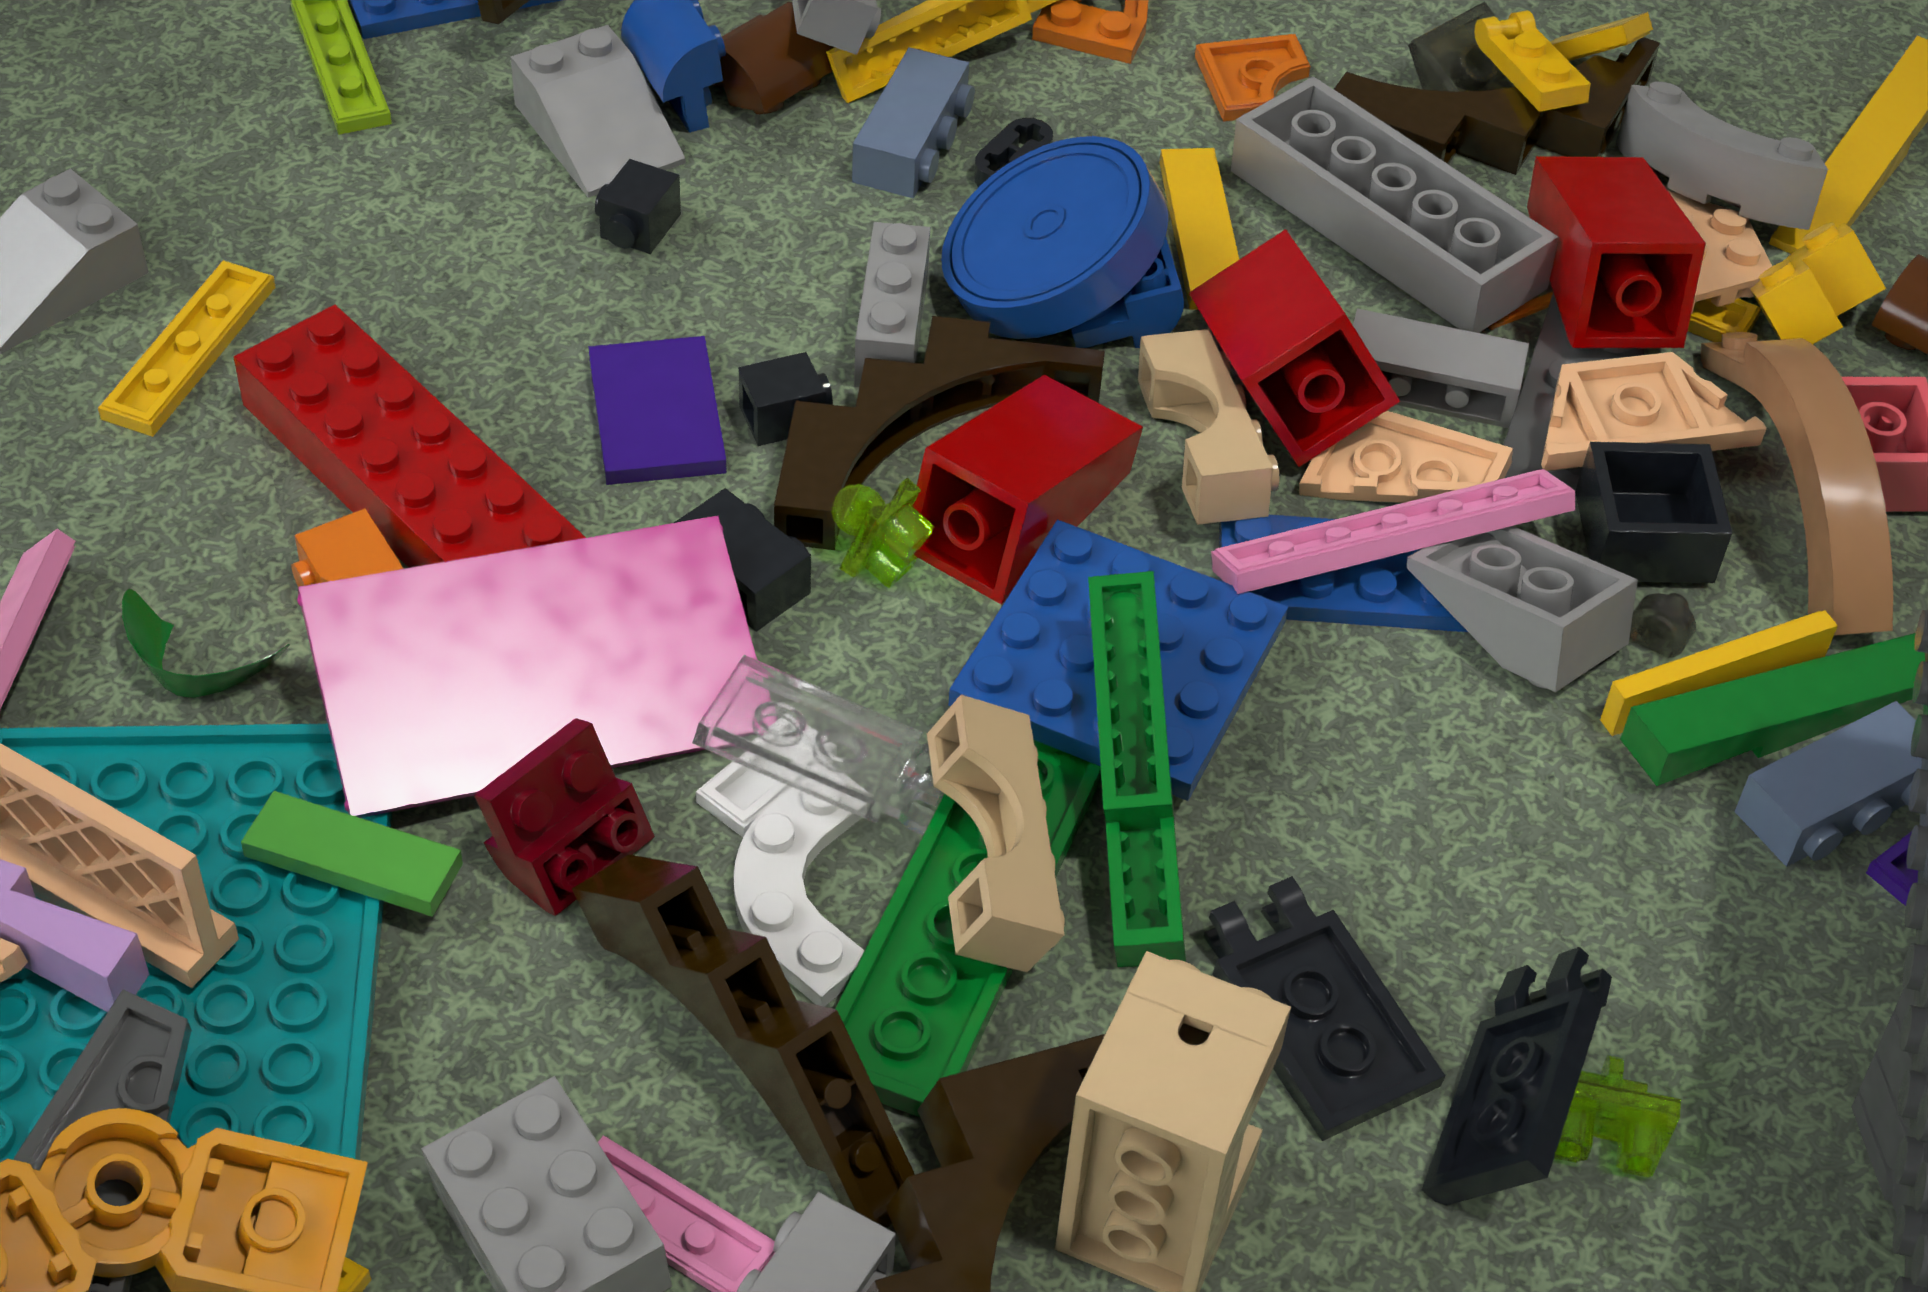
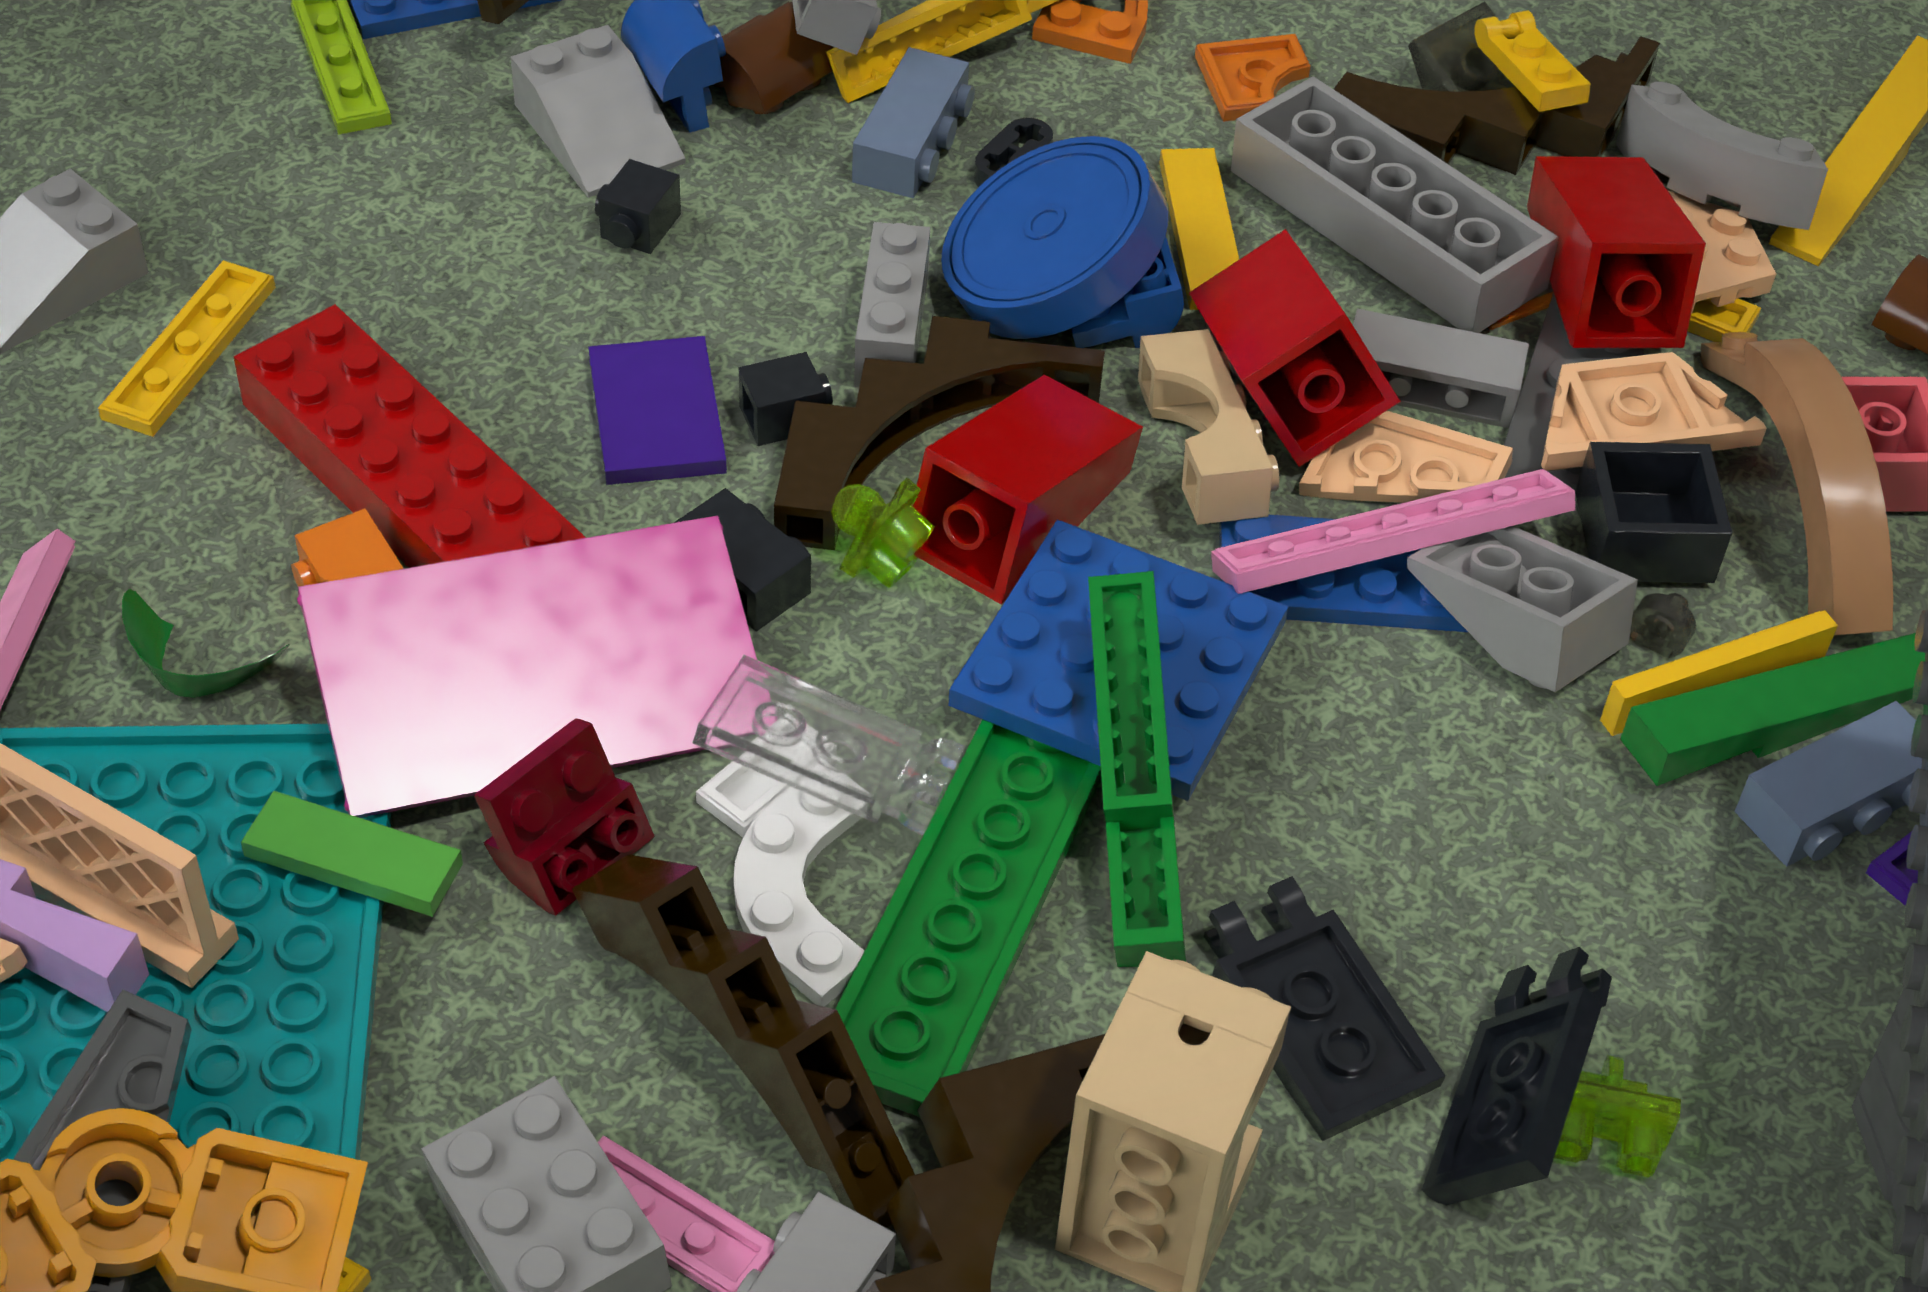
(1010, 901): tan arch -> none
(1603, 37): yellow tile -> none
(1817, 284): yellow brick -> none

